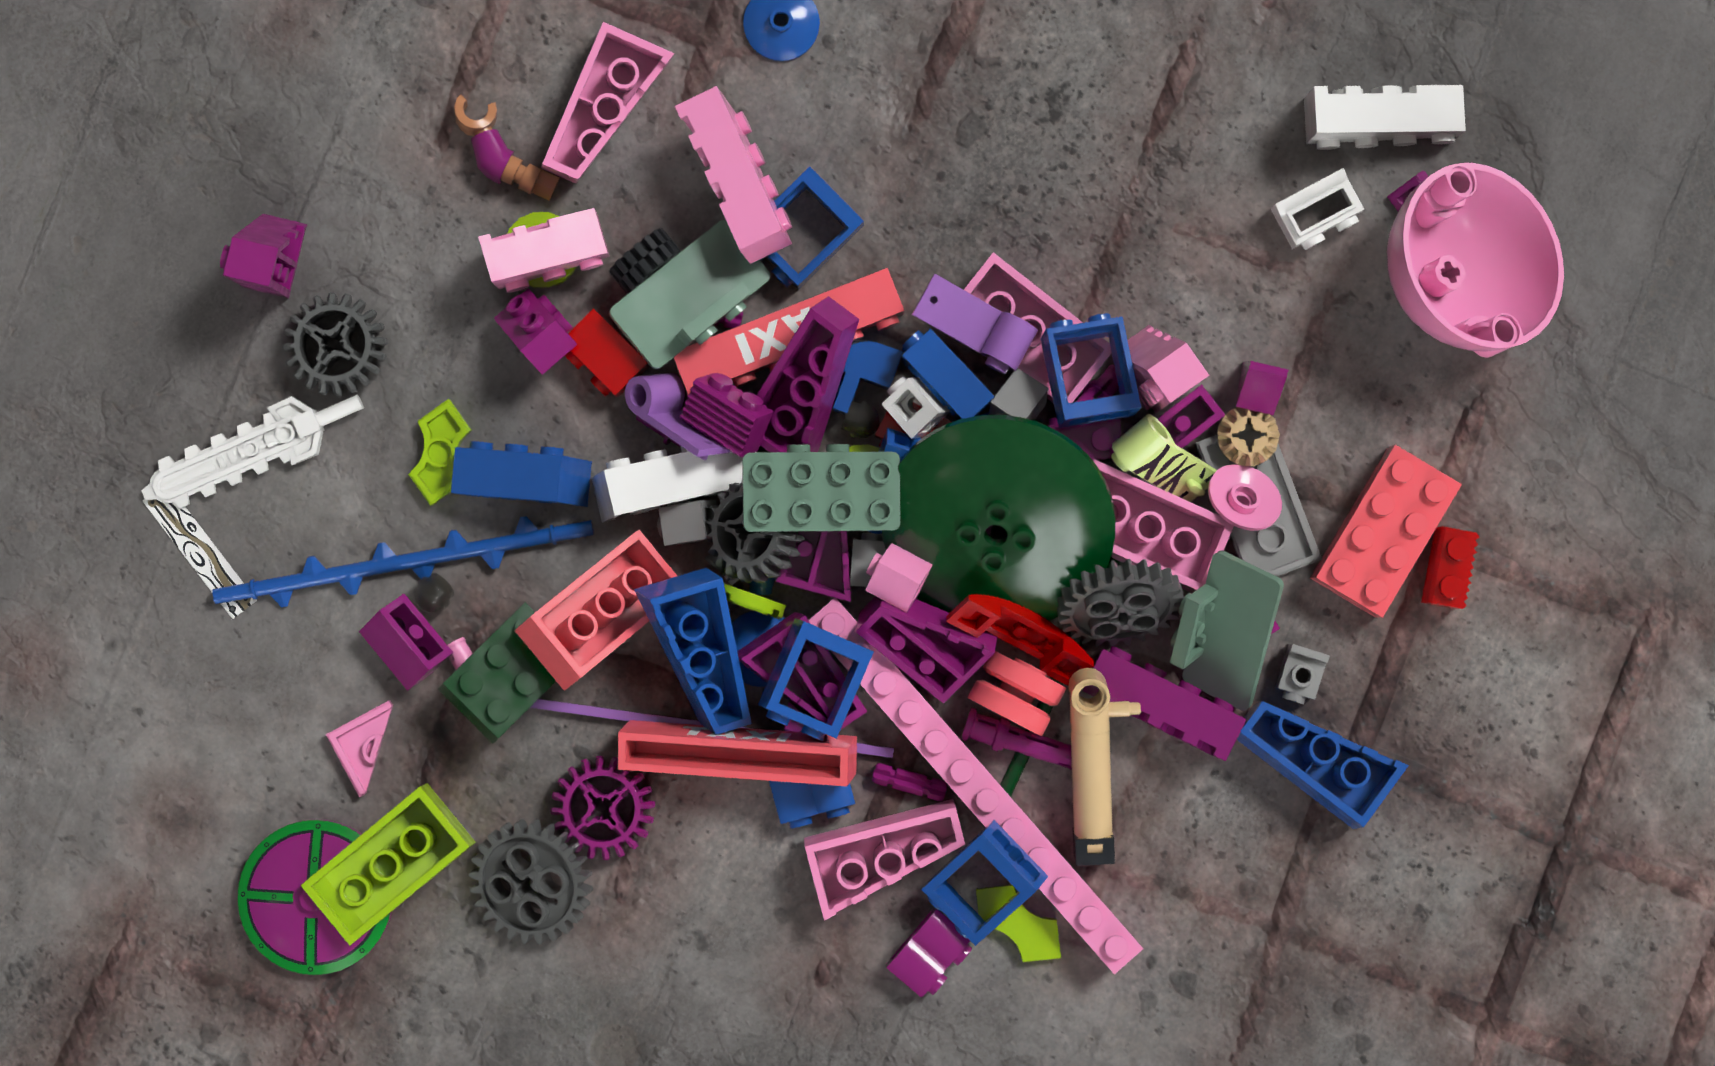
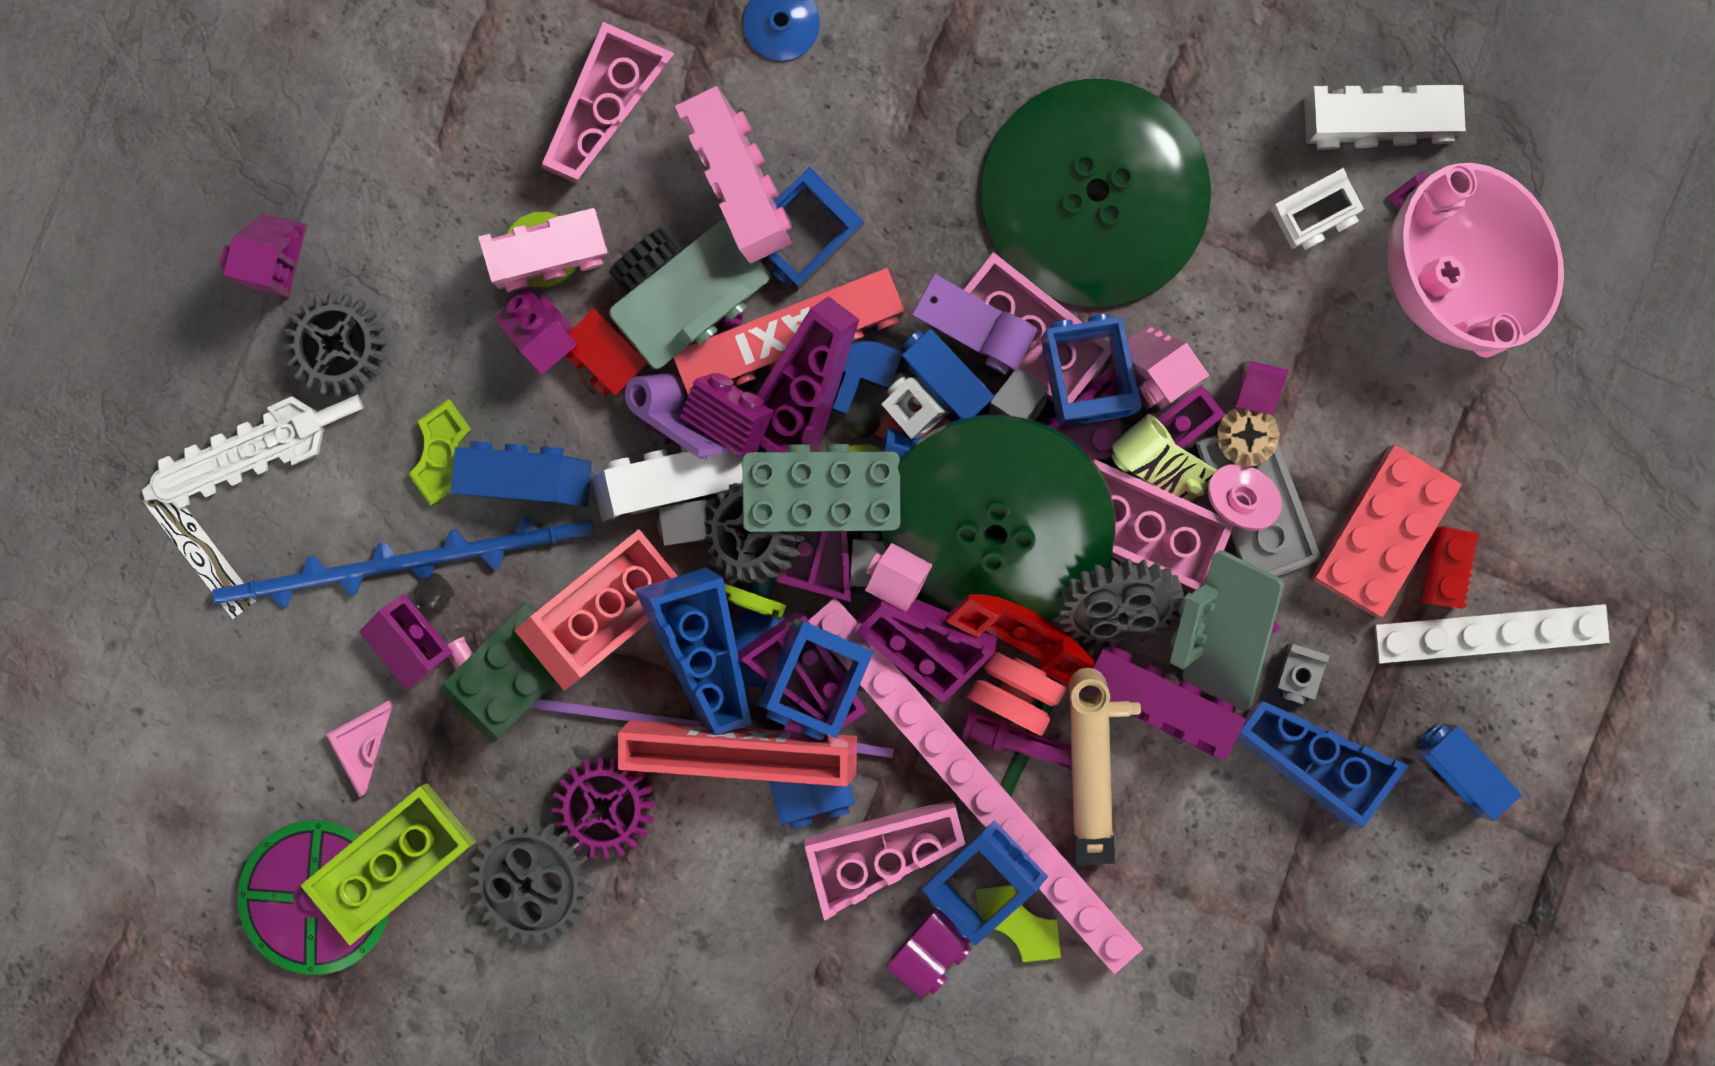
(496, 159): nougat piece -> none
(909, 782): magenta axle -> none
(1087, 248): none -> dark green dish
(1468, 770): none -> blue window
(1491, 633): none -> white plate

